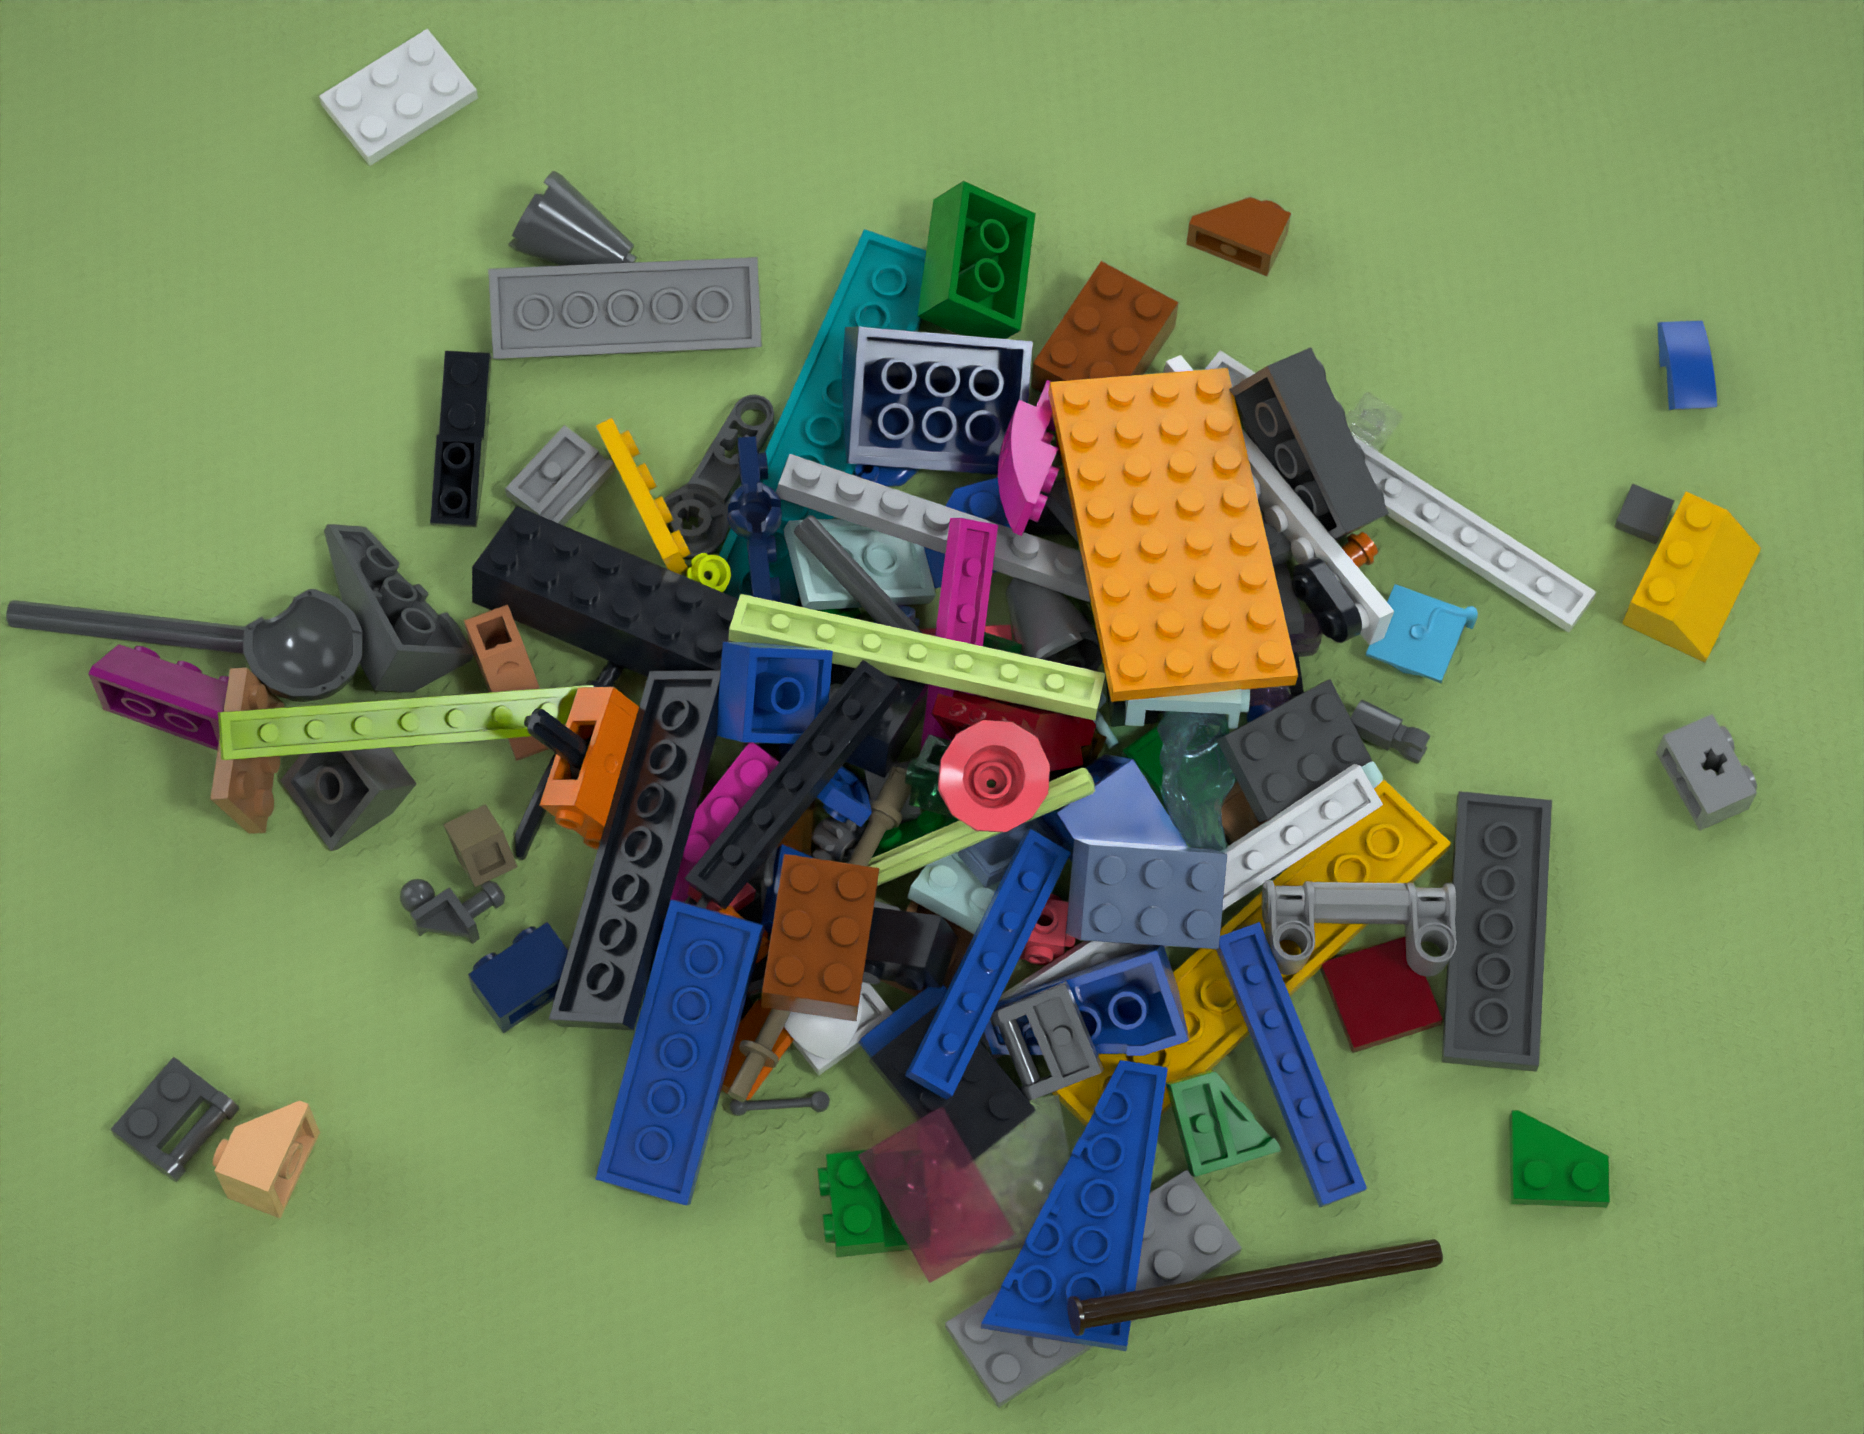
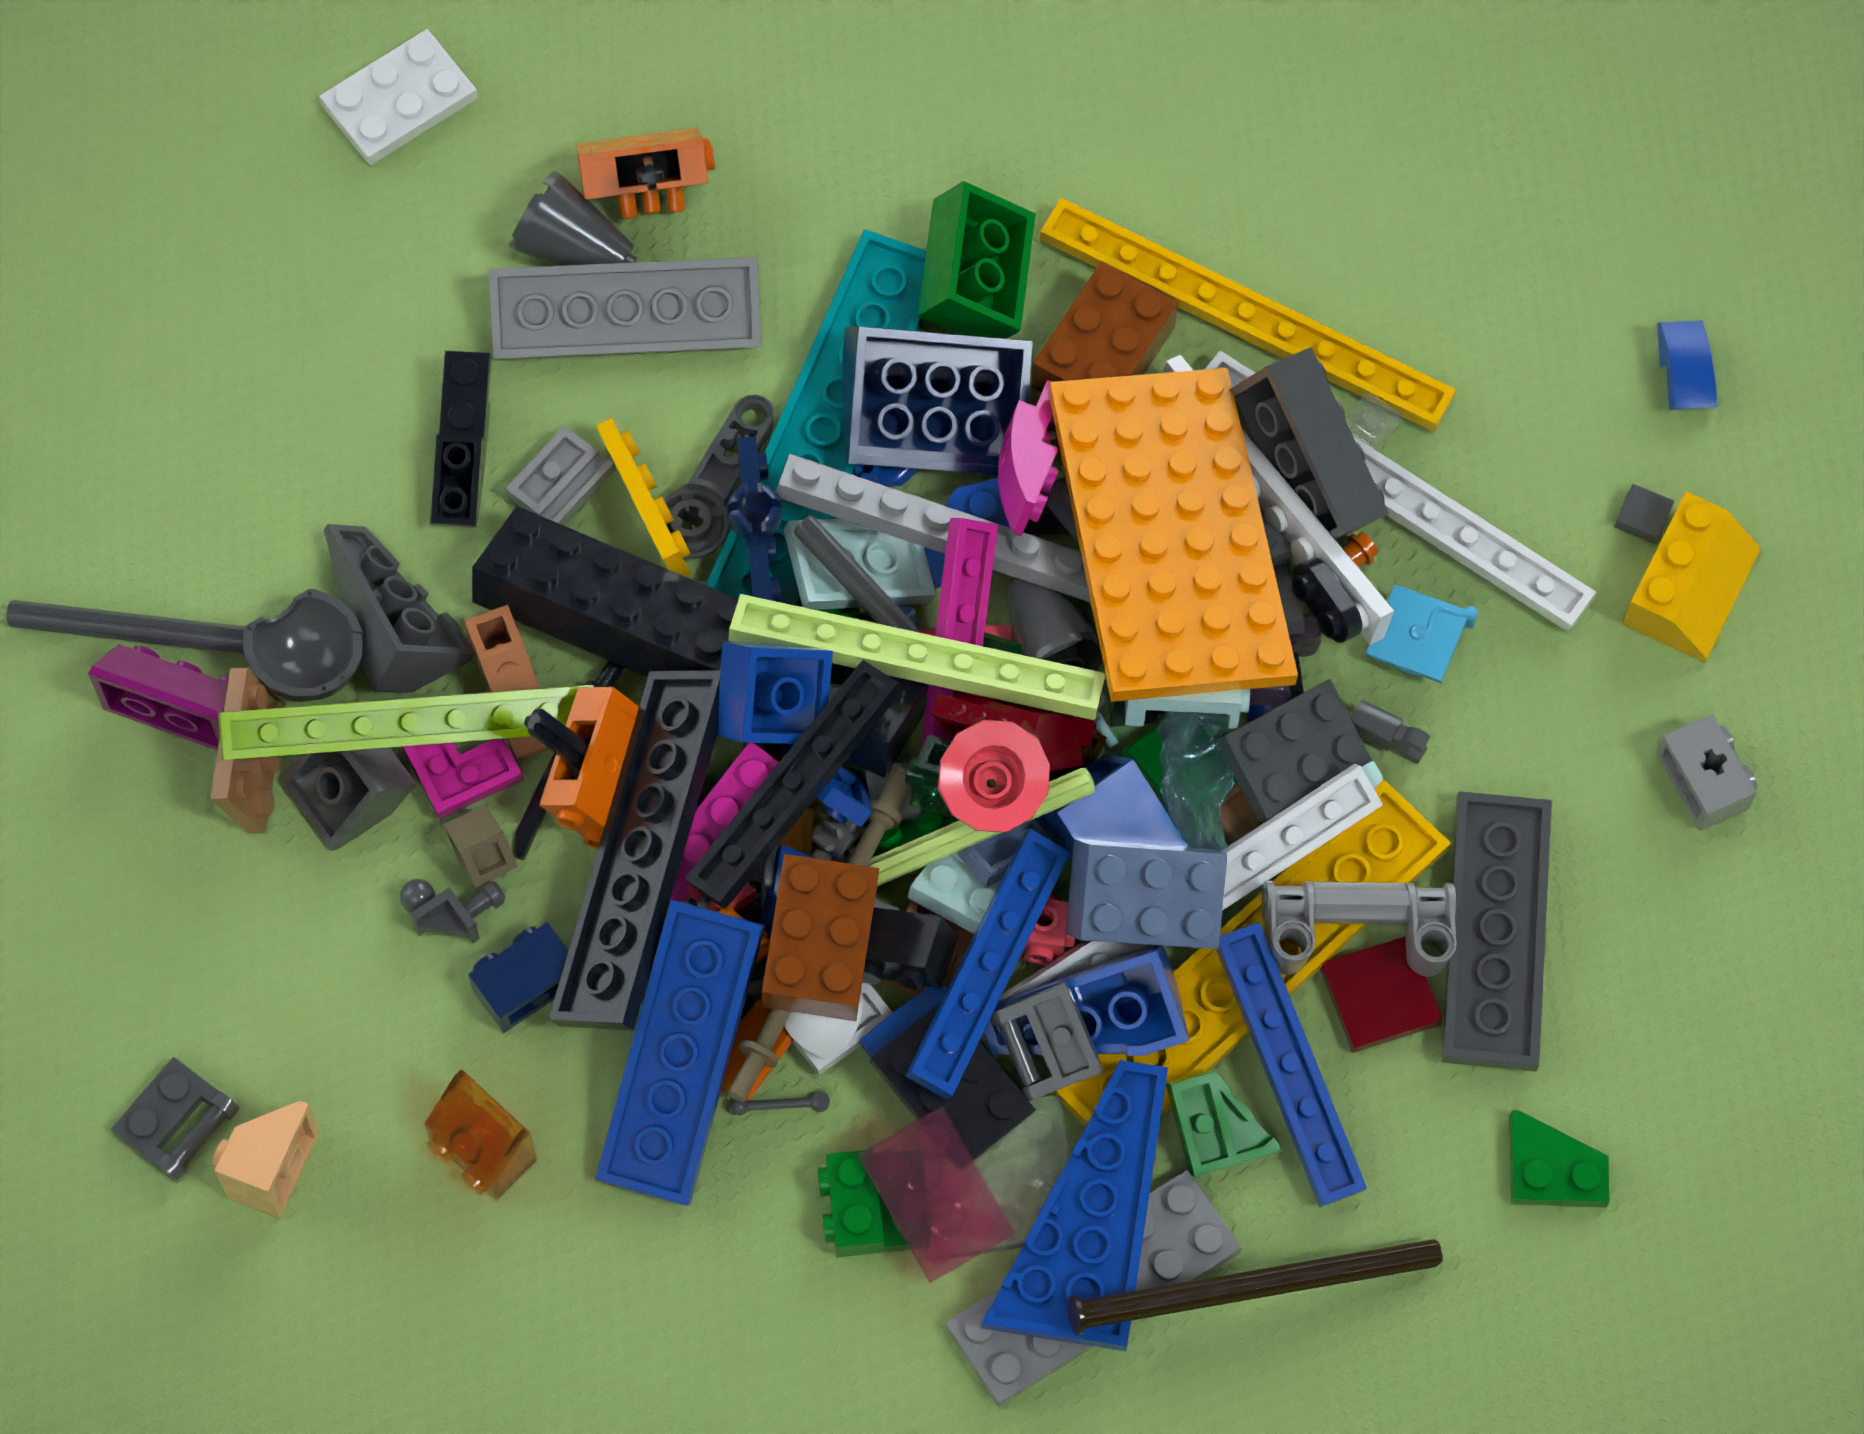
(465, 778): none -> dark pink plate
(479, 1137): none -> clear orange slope
(645, 166): none -> orange piece
(717, 568): neon yellow plate -> none
(1242, 233): dark orange slope -> none
(1248, 313): none -> yellow plate

